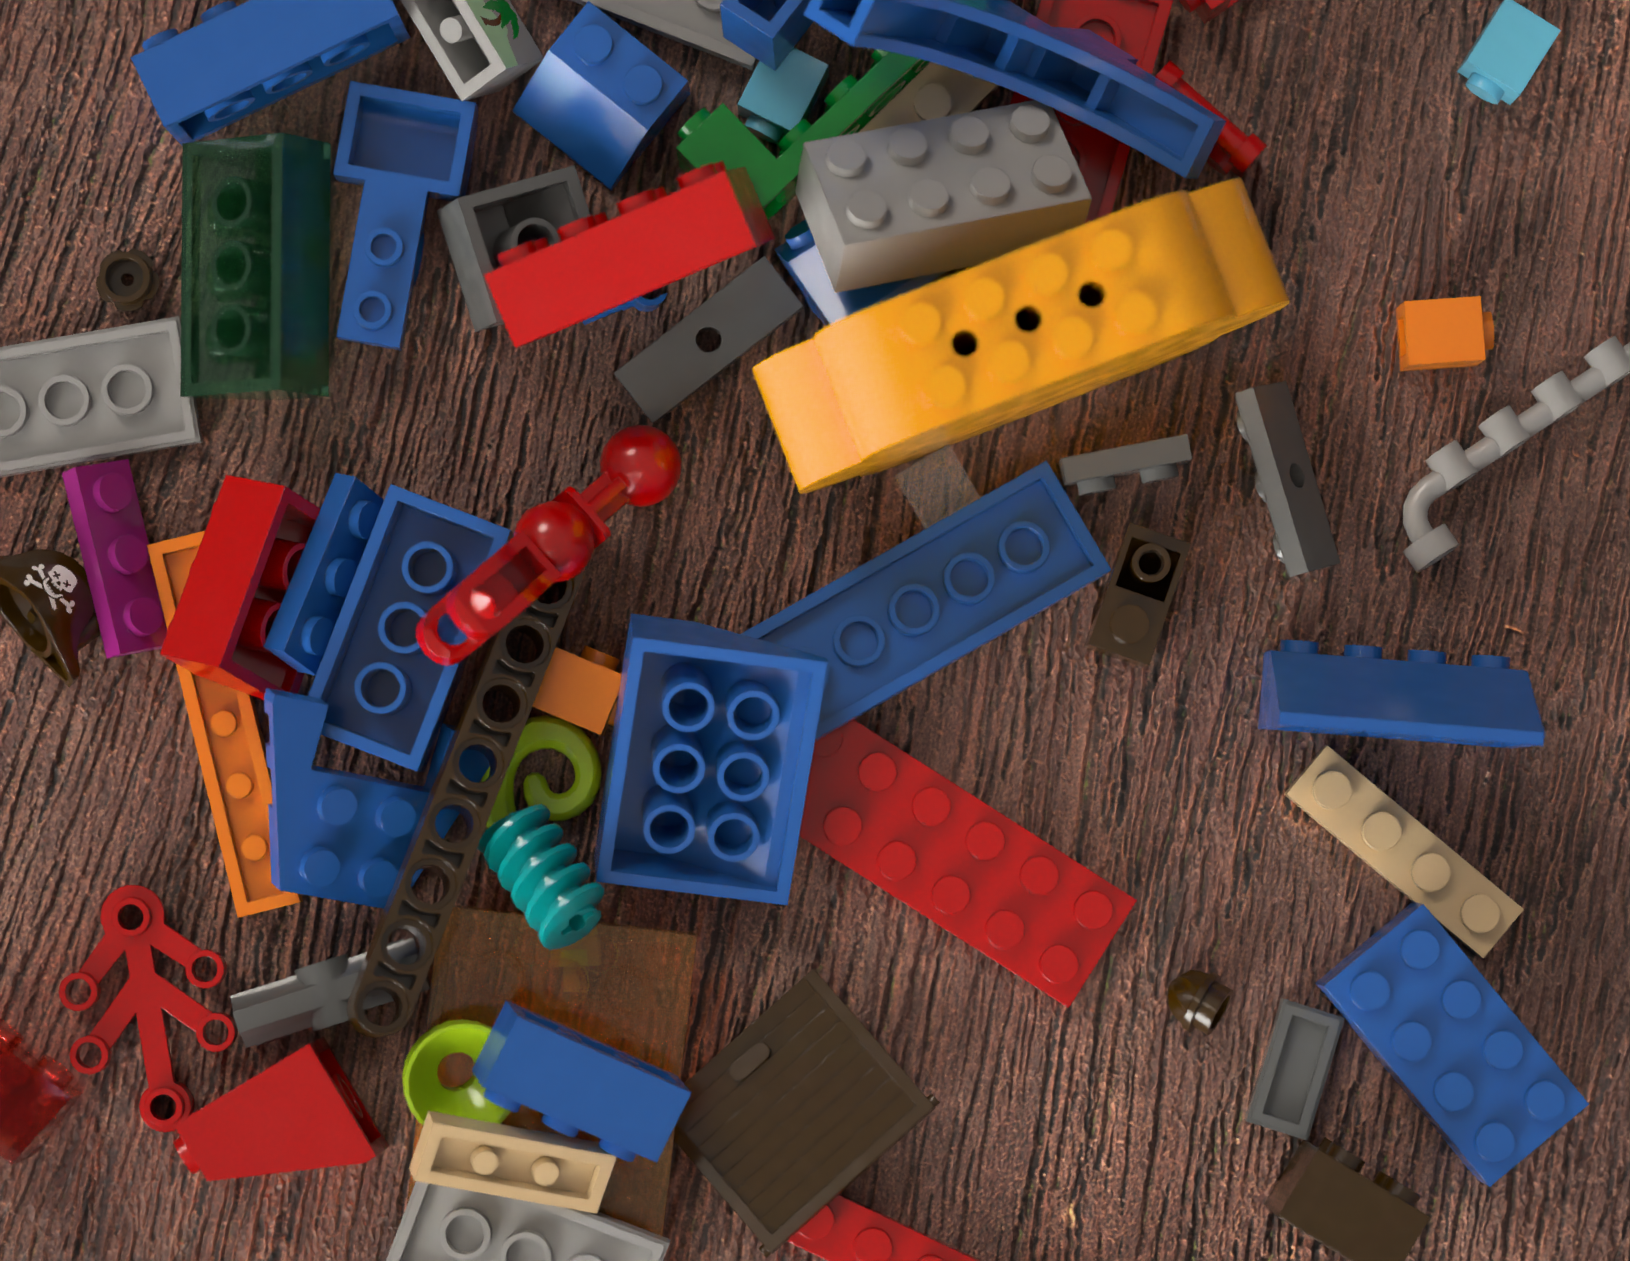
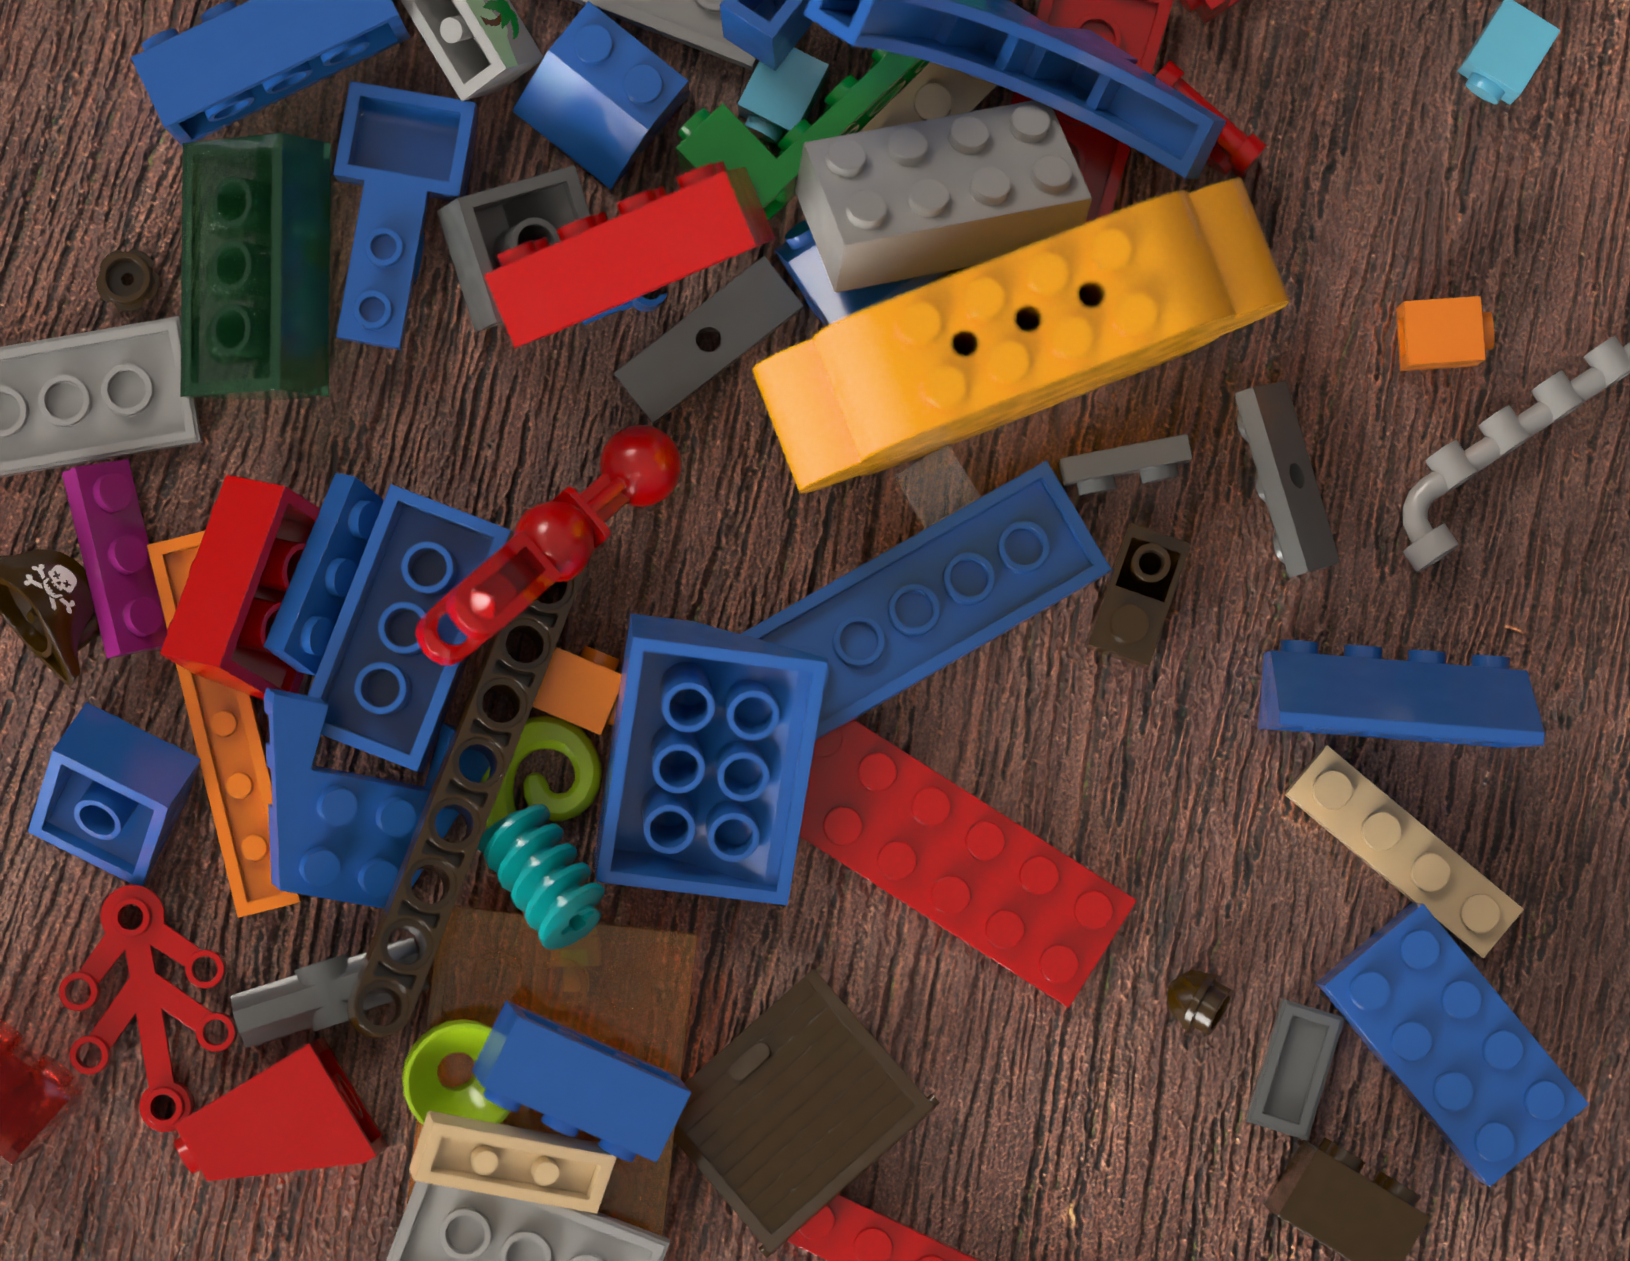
(112, 794): none -> blue slope

